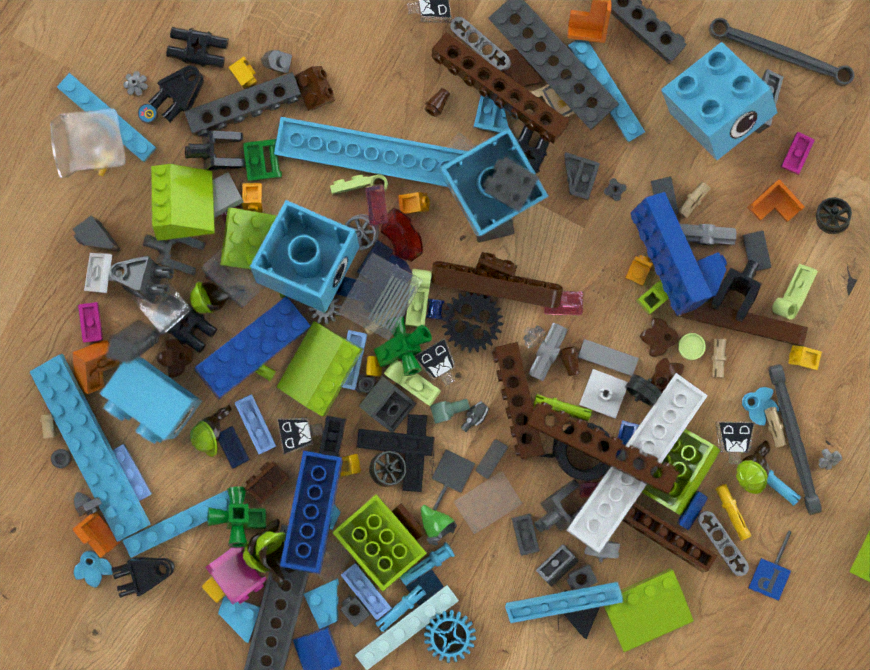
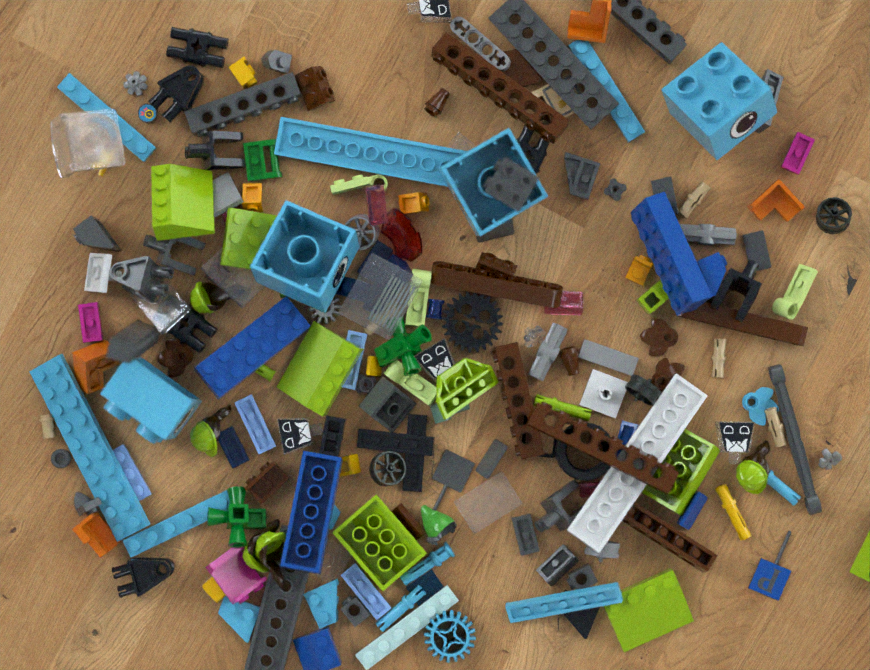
(92, 571): medium azure plate -> none
(462, 385): none -> lime wedge
(475, 416): dark grey piece -> none
(490, 117): medium azure wing -> none
(691, 346): yellowish green piece -> none
(721, 544): light grey beam -> none
(781, 52): dark grey piece -> none
(804, 357): yellow bracket -> none

